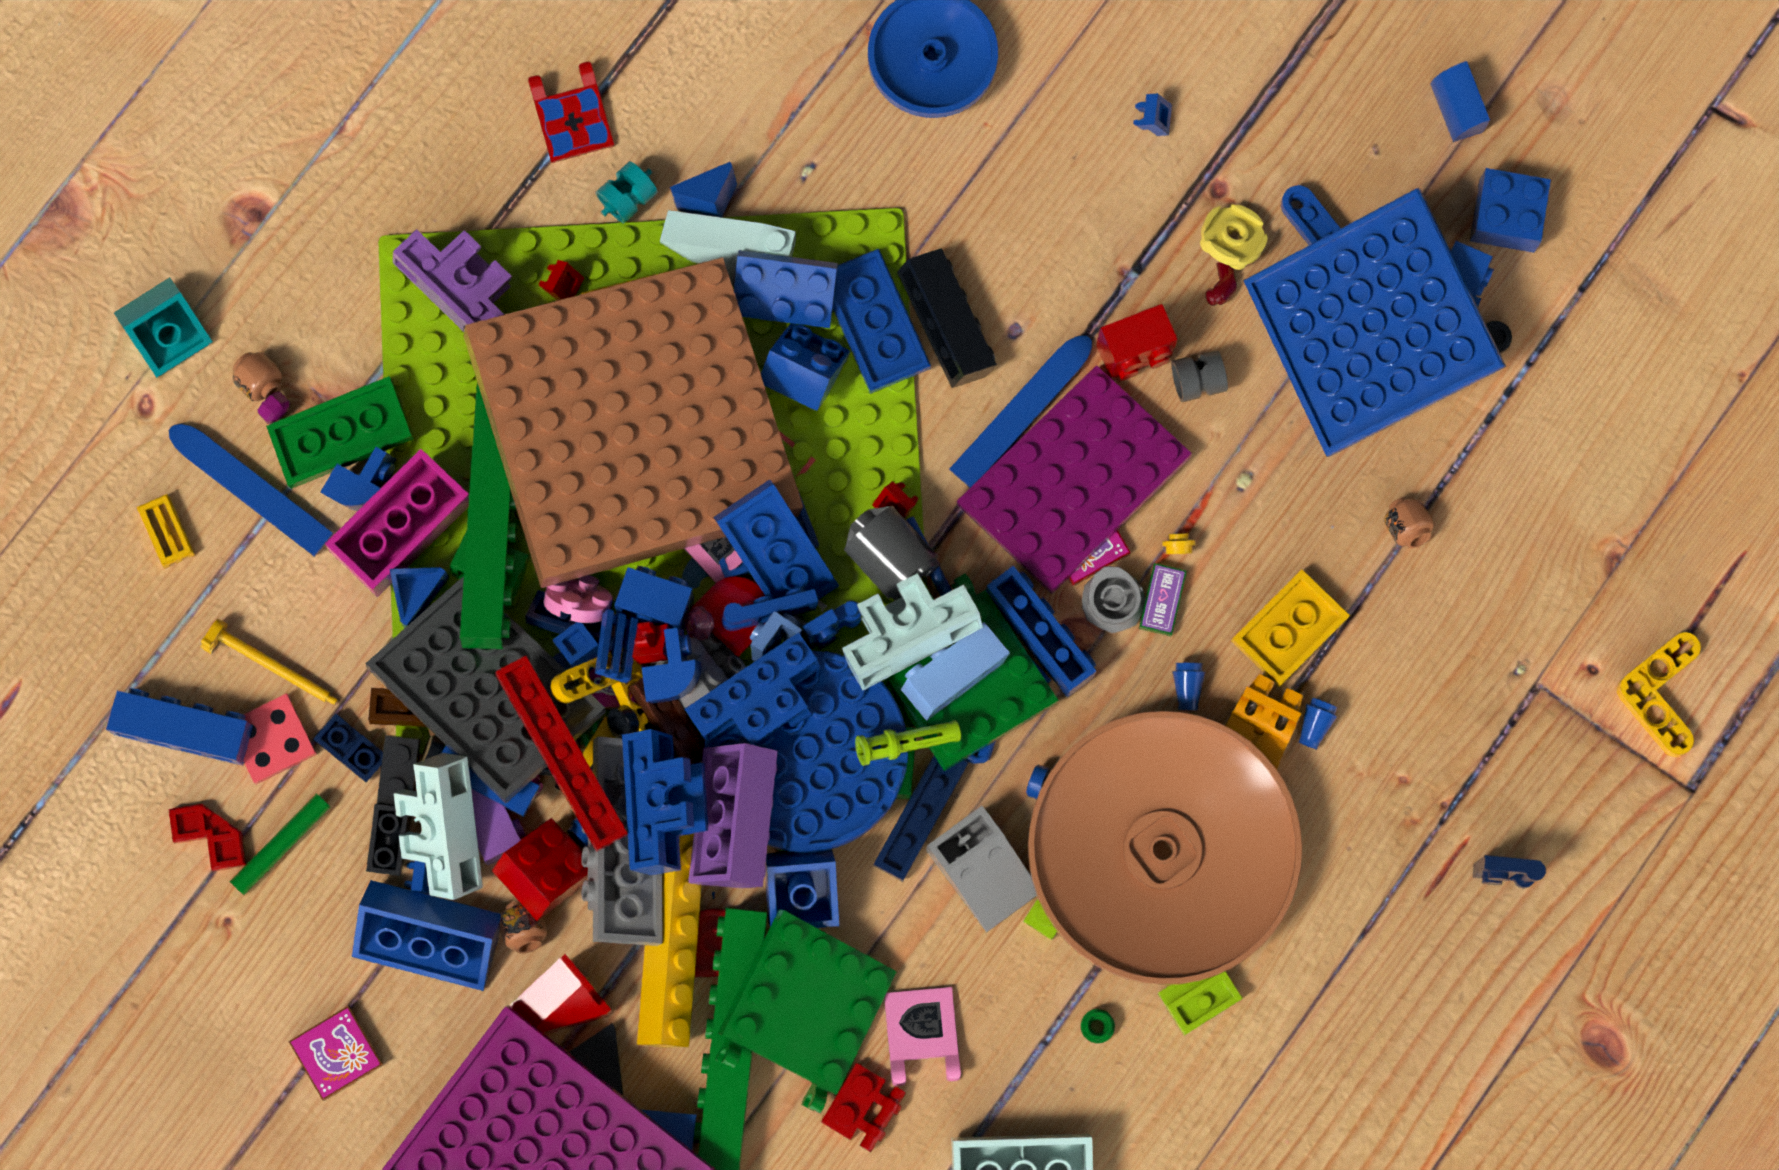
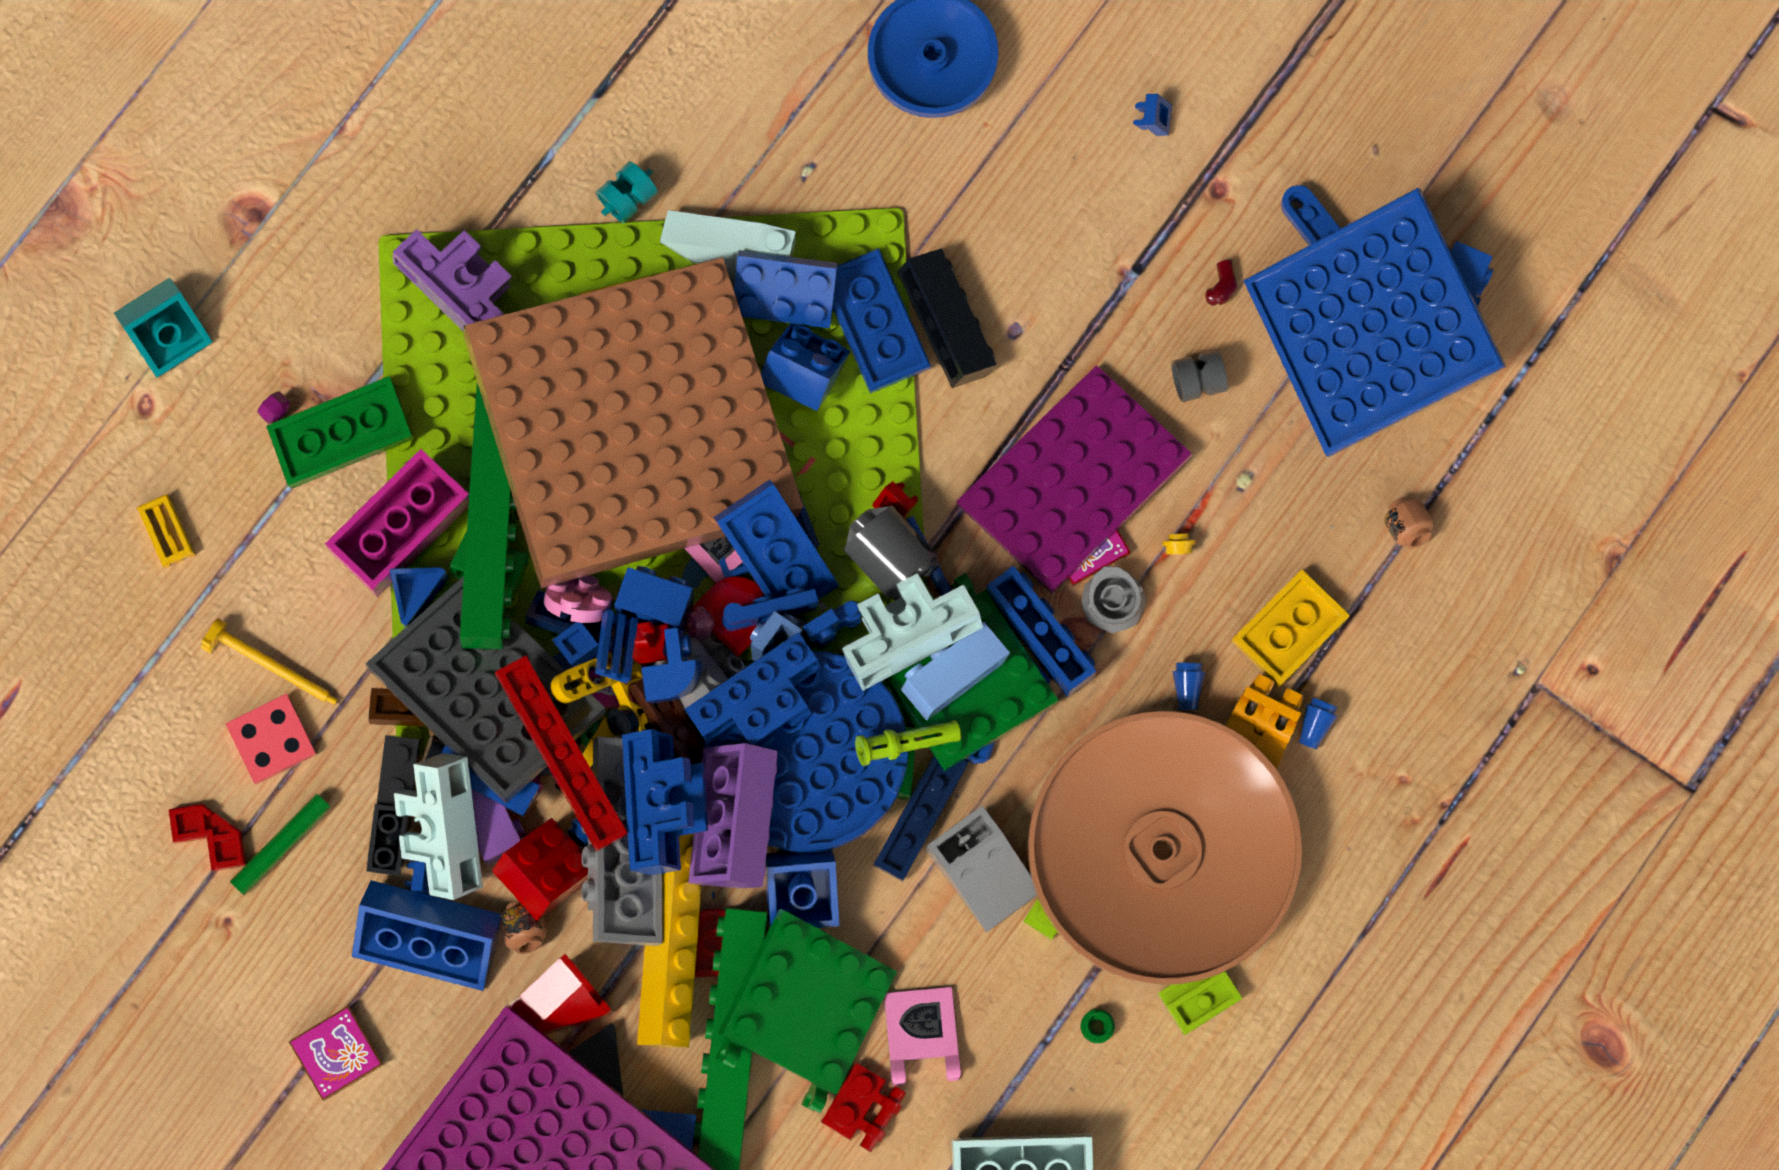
(180, 727): blue brick -> none
(250, 488): blue piece -> none
(256, 376): nougat head -> none
(350, 747): dark blue slope -> none
(354, 489): blue brick -> none
(562, 281): red tile -> none
(574, 119): red flag -> none
(706, 192): blue slope -> none
(1022, 410): blue piece -> none
(1037, 780): blue tile -> none
(1136, 343): red brick -> none
(1162, 599): medium lavender tile -> none
(1226, 249): light yellow plate -> none
(1460, 102): blue brick -> none
(1498, 869): dark blue plate -> none
(1501, 335): black tile -> none
(1510, 210): blue brick -> none
(1649, 686): yellow beam -> none

